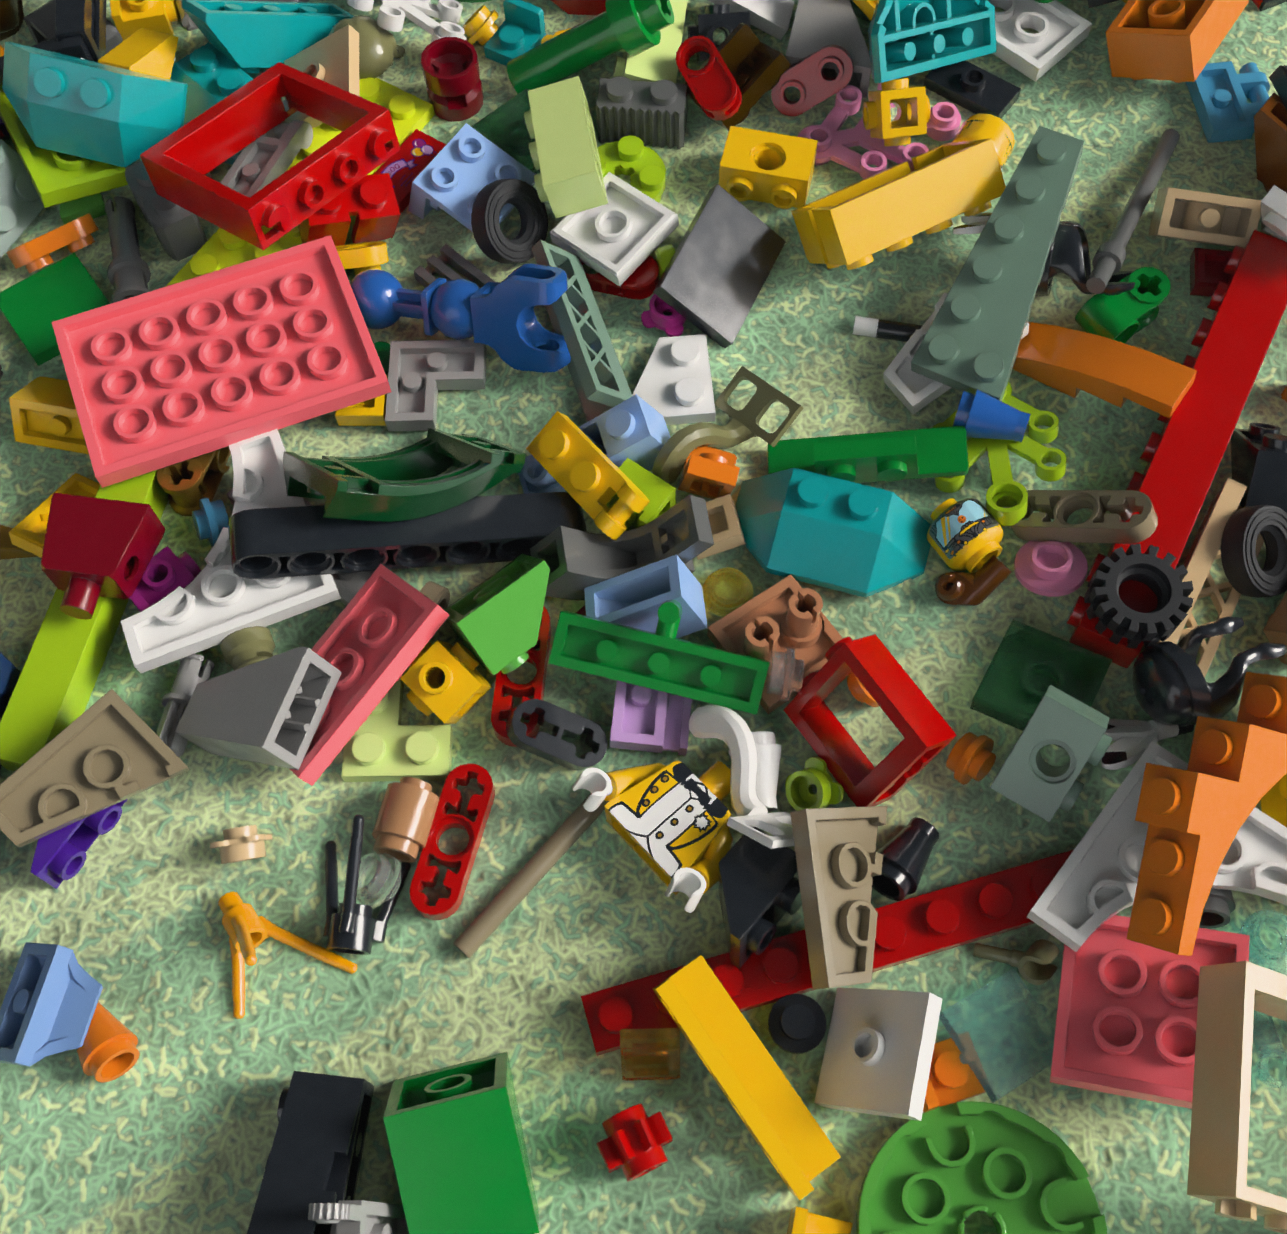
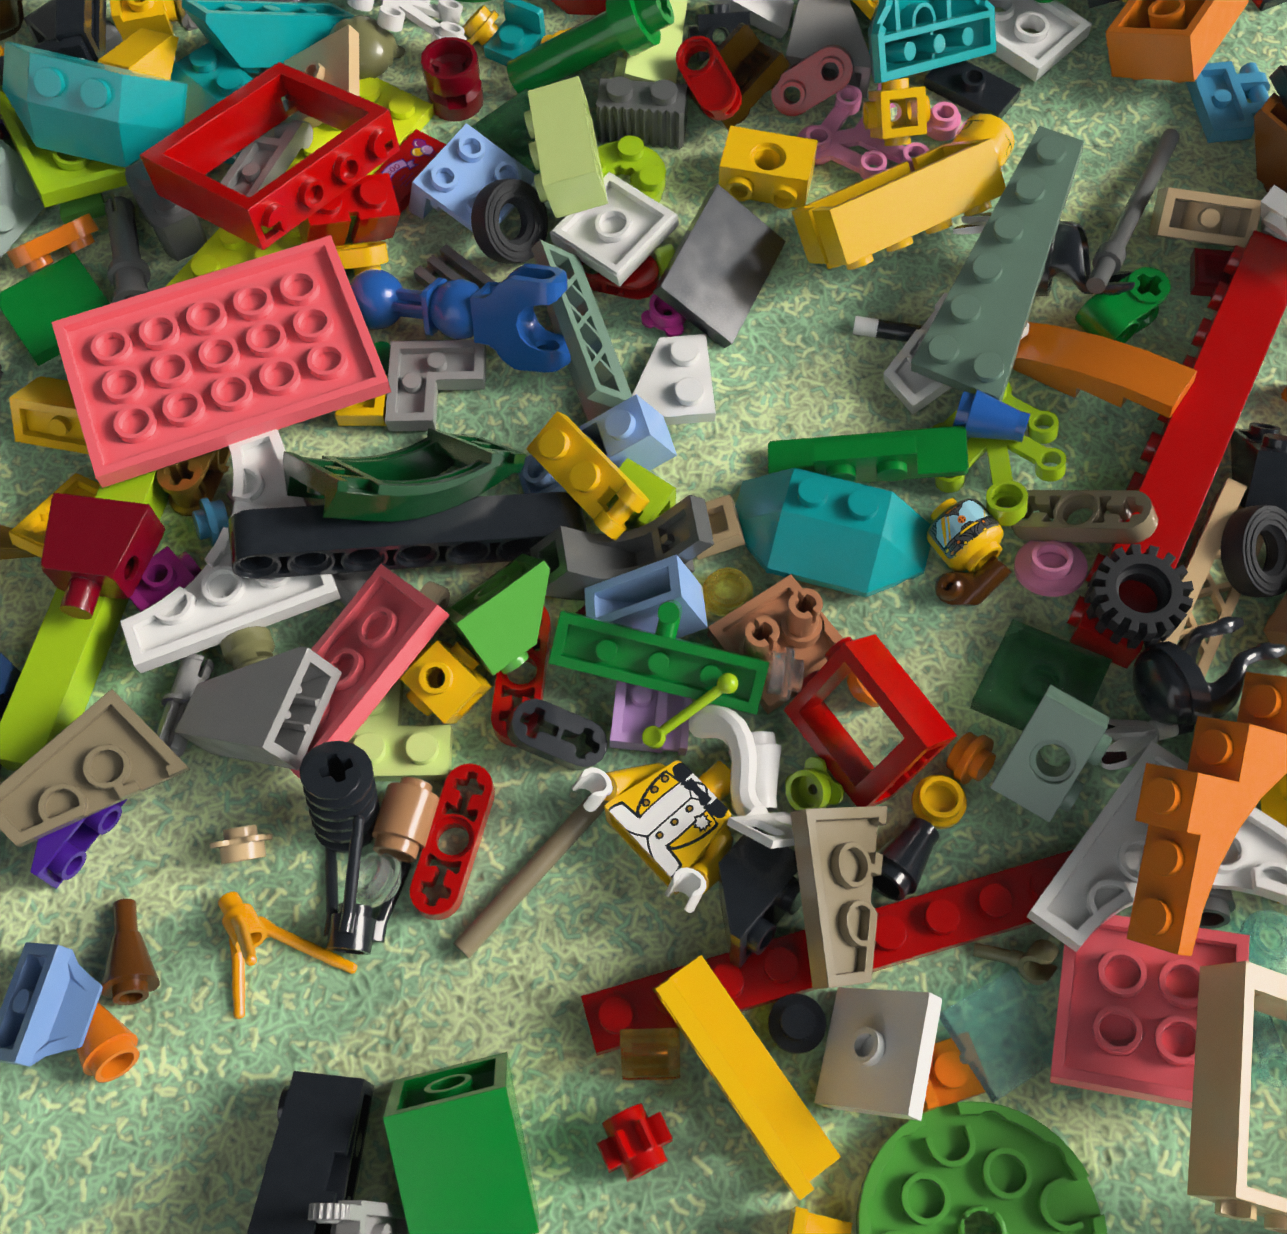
(128, 968): none -> reddish brown cone
(337, 787): none -> black piece
(655, 736): none -> lime hinge
(709, 472): orange bracket -> none
(740, 427): olive piece -> none
(939, 801): none -> yellow plate

